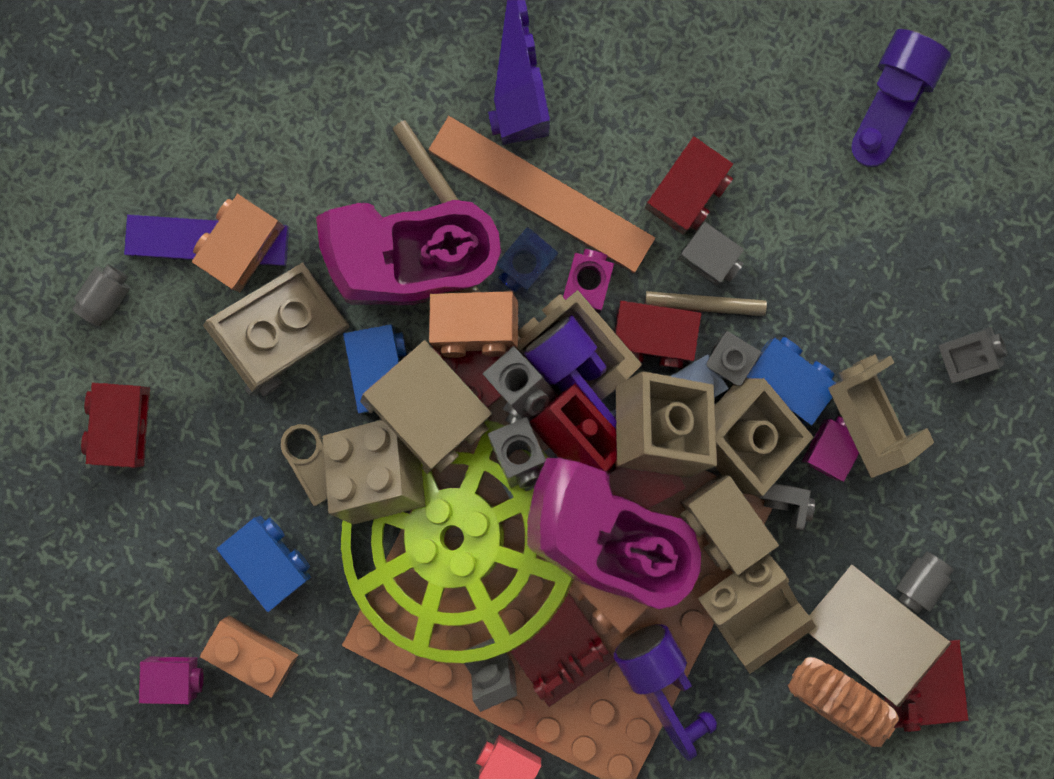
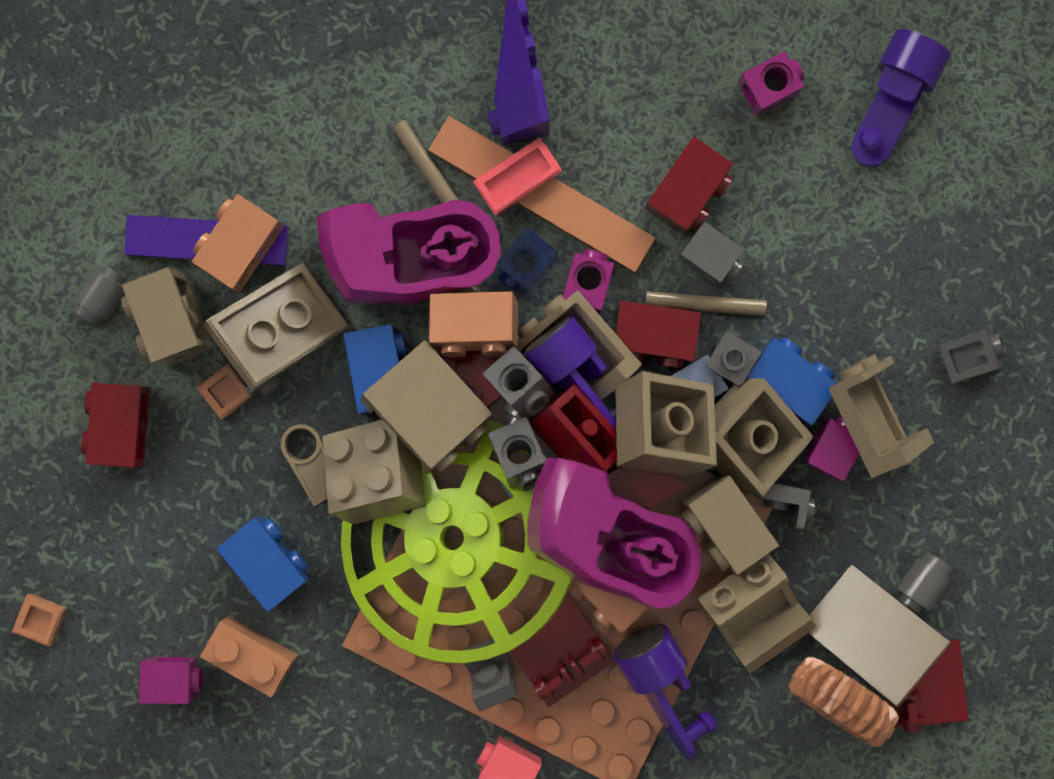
(39, 620): none -> nougat tile
(166, 317): none -> dark tan brick
(224, 391): none -> nougat tile
(517, 176): none -> coral tile
(759, 95): none -> magenta brick

